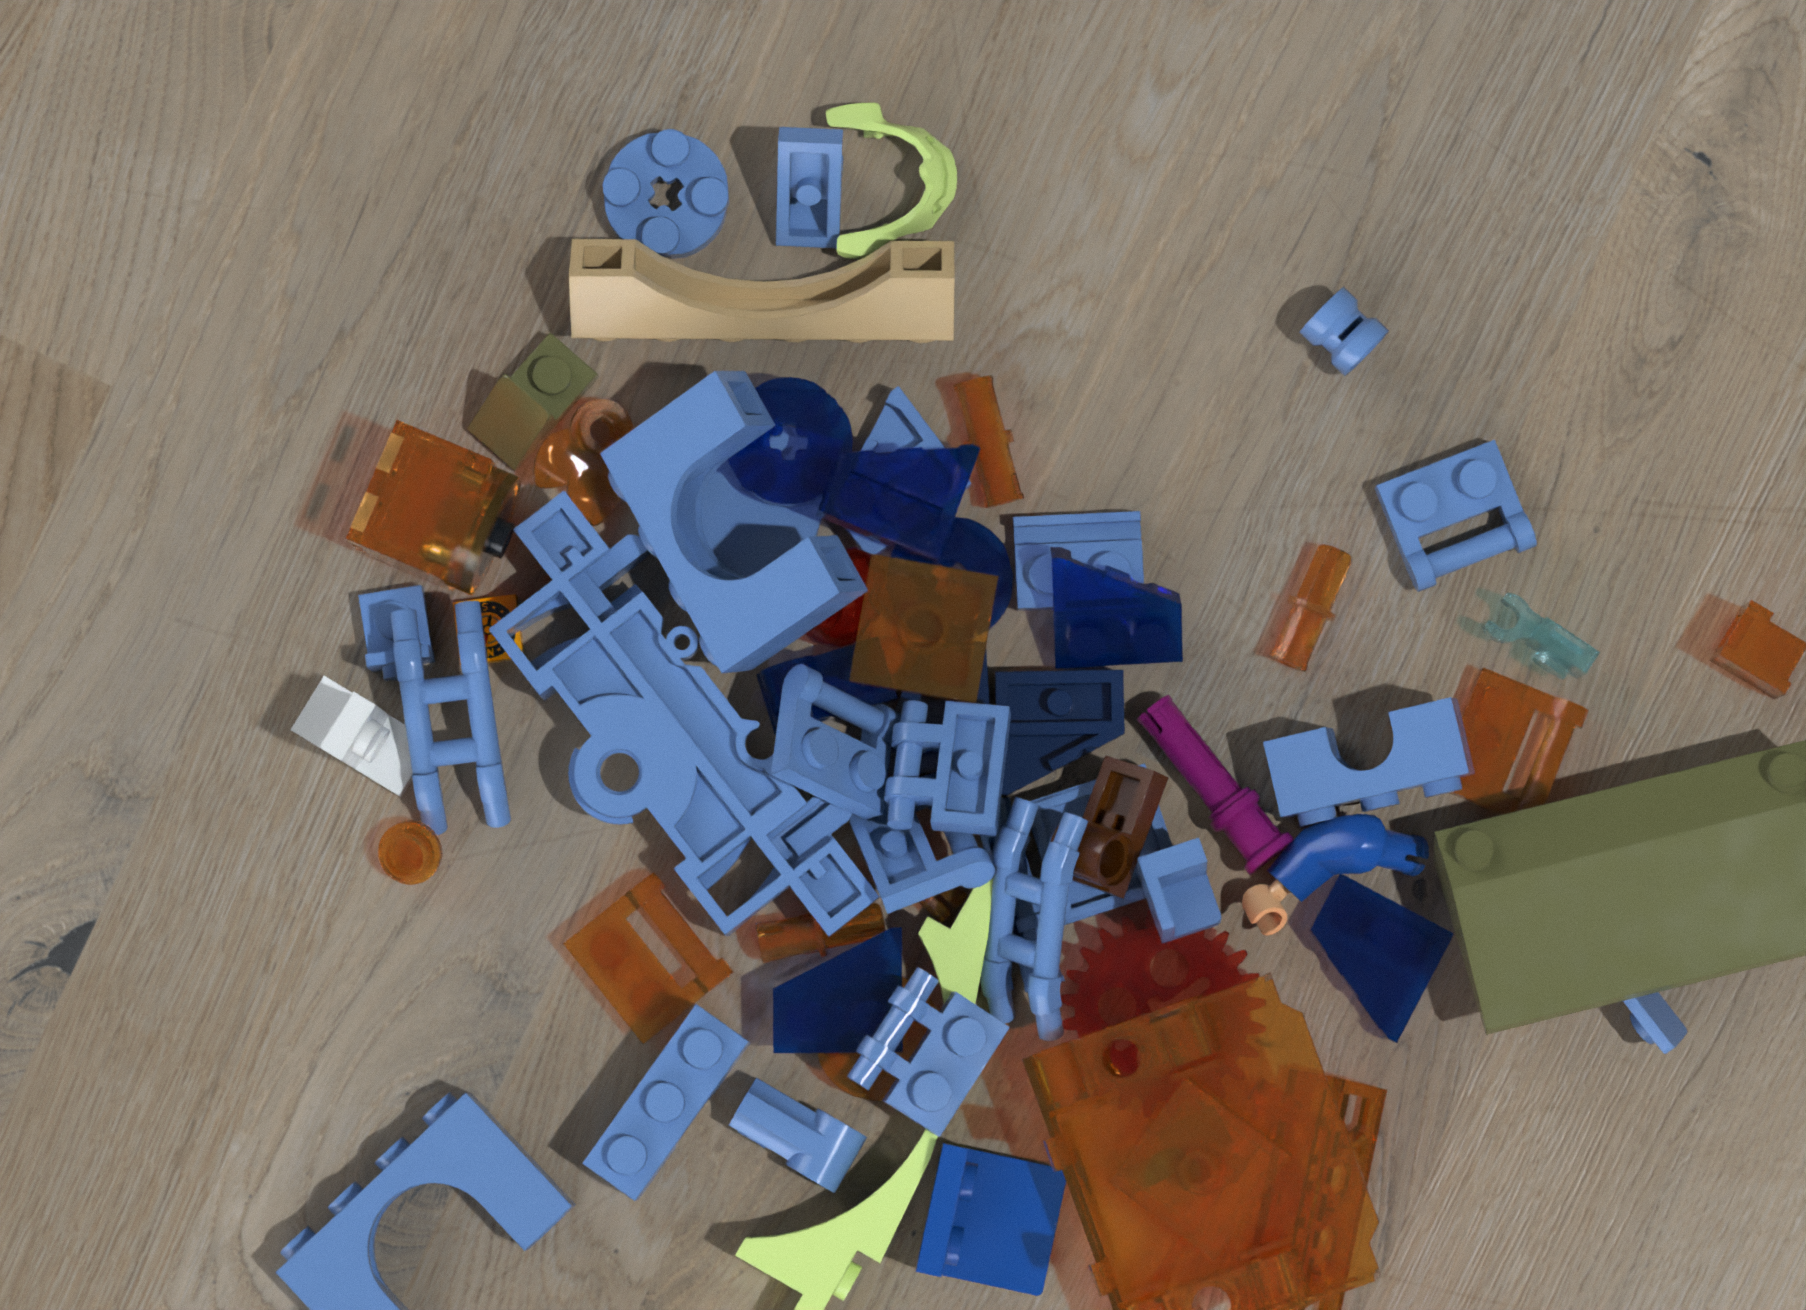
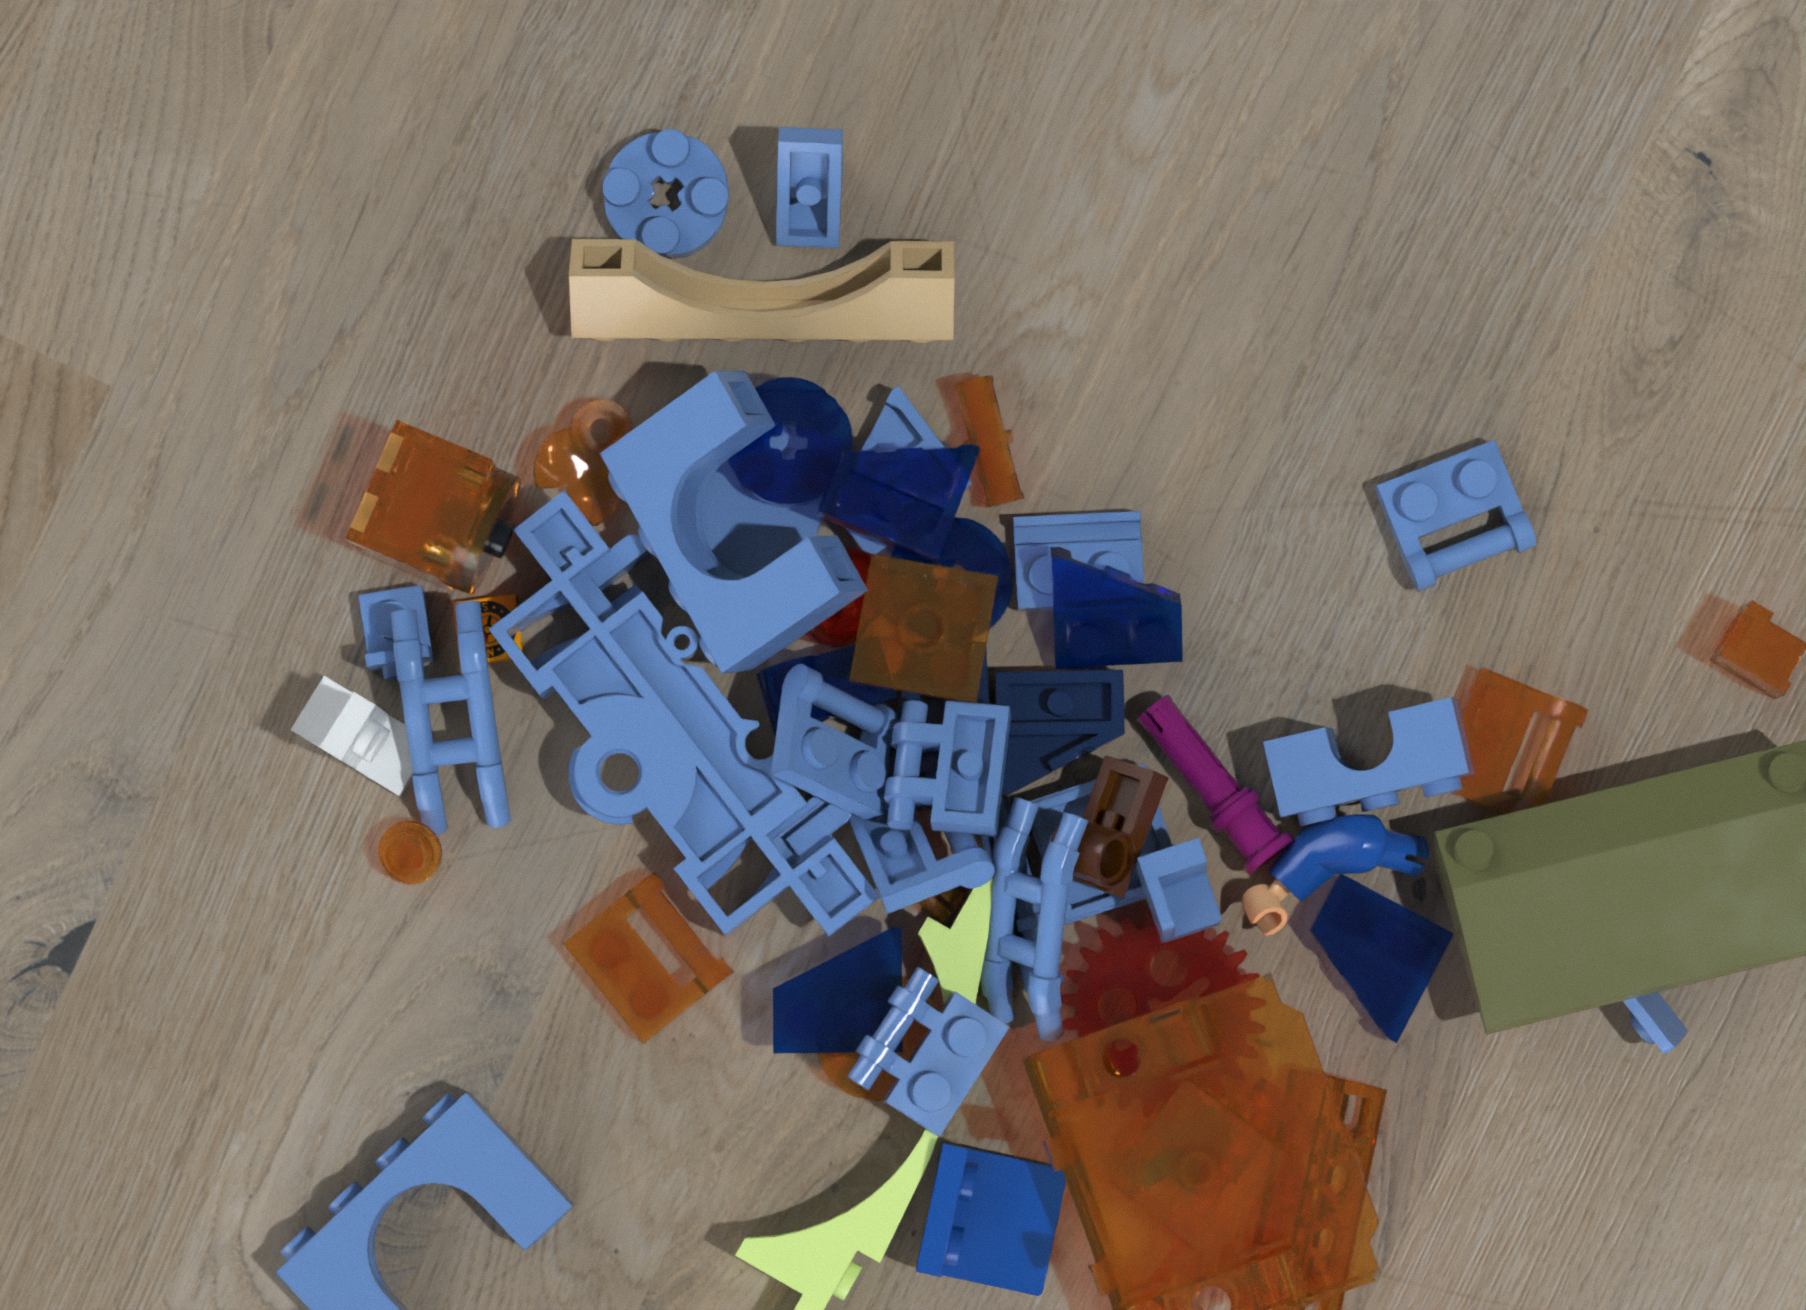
(531, 401): olive slope -> none
(666, 1102): medium blue arch -> none
(805, 936): clear orange axle -> none
(809, 1140): medium blue piece -> none
(936, 171): yellowish green helmet -> none
(1311, 607): clear orange axle -> none
(1344, 331): medium blue wheel -> none
(1555, 647): clear light blue plate -> none

